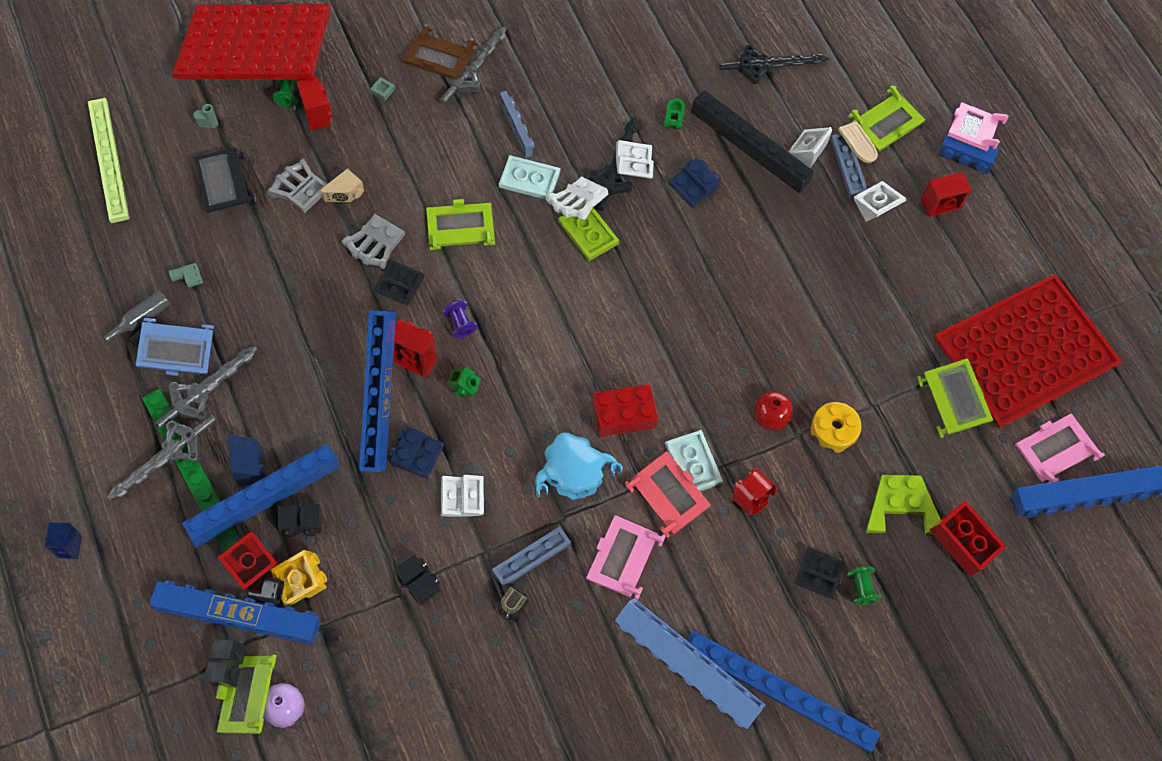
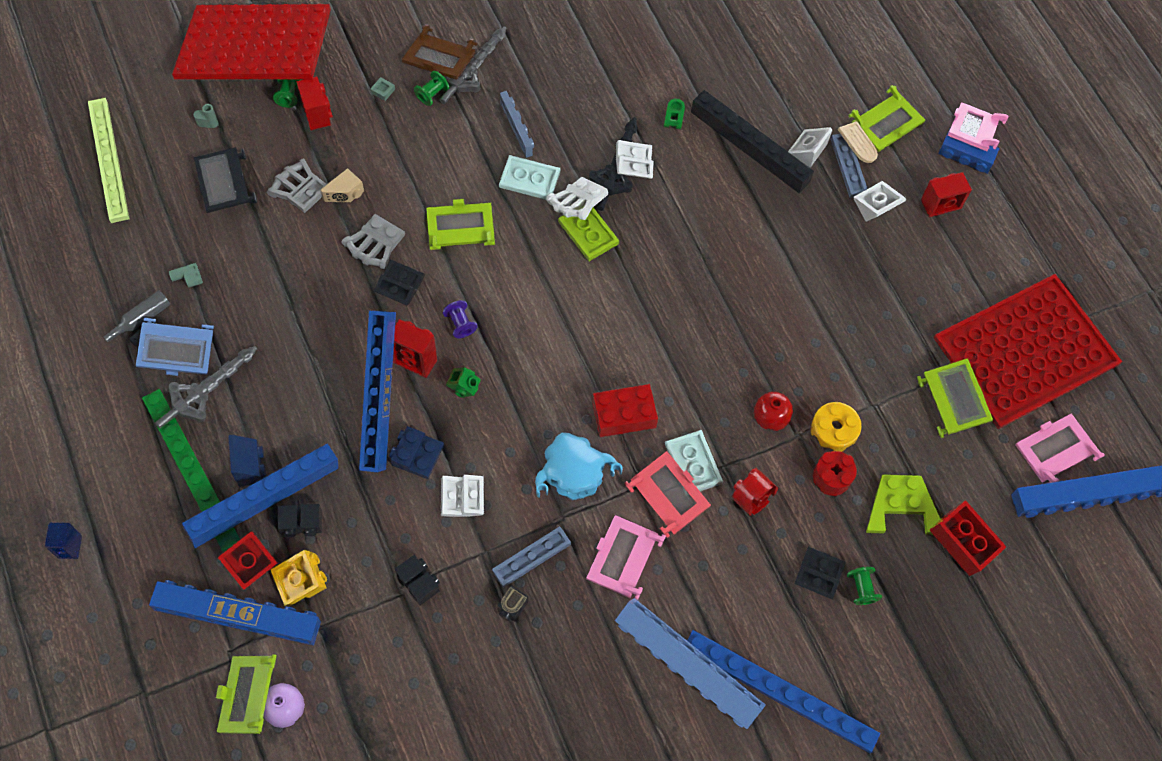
(171, 450): flat silver bar -> none
(228, 670): black piece -> none
(269, 591): black piece -> none
(431, 88): none -> green hose
(695, 182): dark blue plate -> none
(764, 63): black bar -> none
(831, 464): none -> red brick

